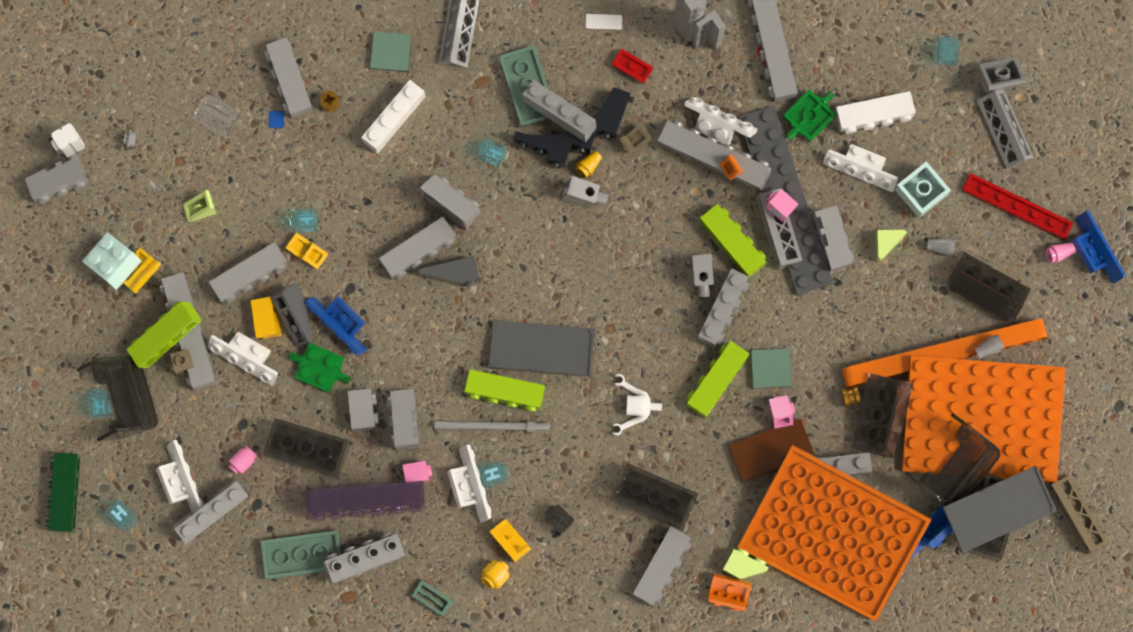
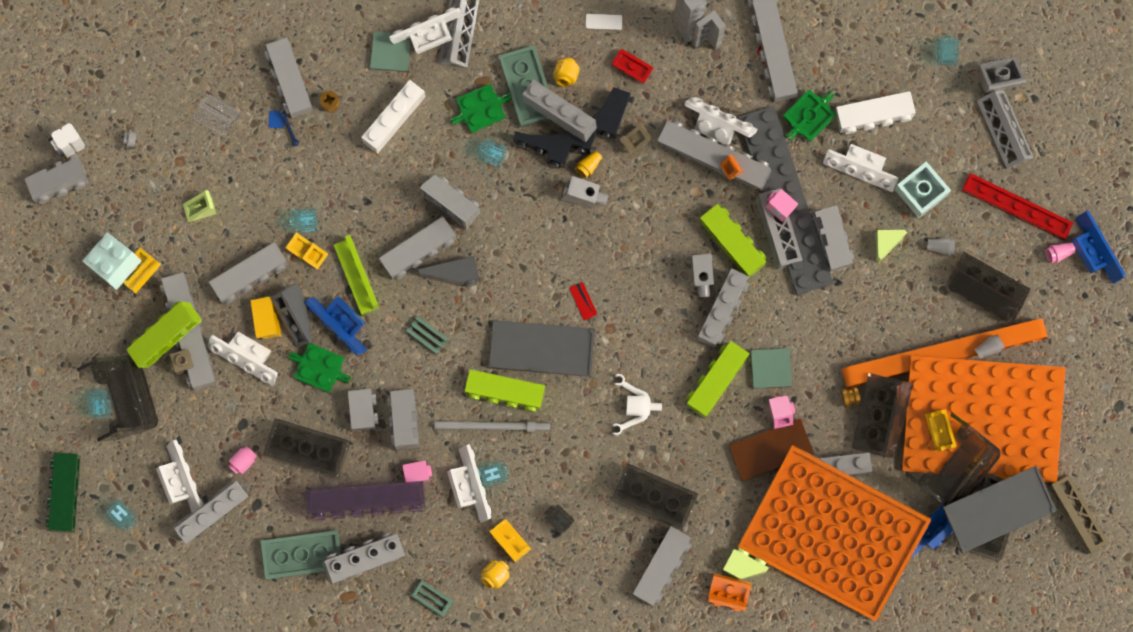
(295, 142): none -> dark blue hinge
(356, 276): none -> lime fence
(414, 325): none -> sand green tile
(429, 33): none -> white bracket
(480, 108): none -> green plate
(566, 72): none -> yellow head
(583, 301): none -> red sticker
(940, 430): none -> yellow hinge

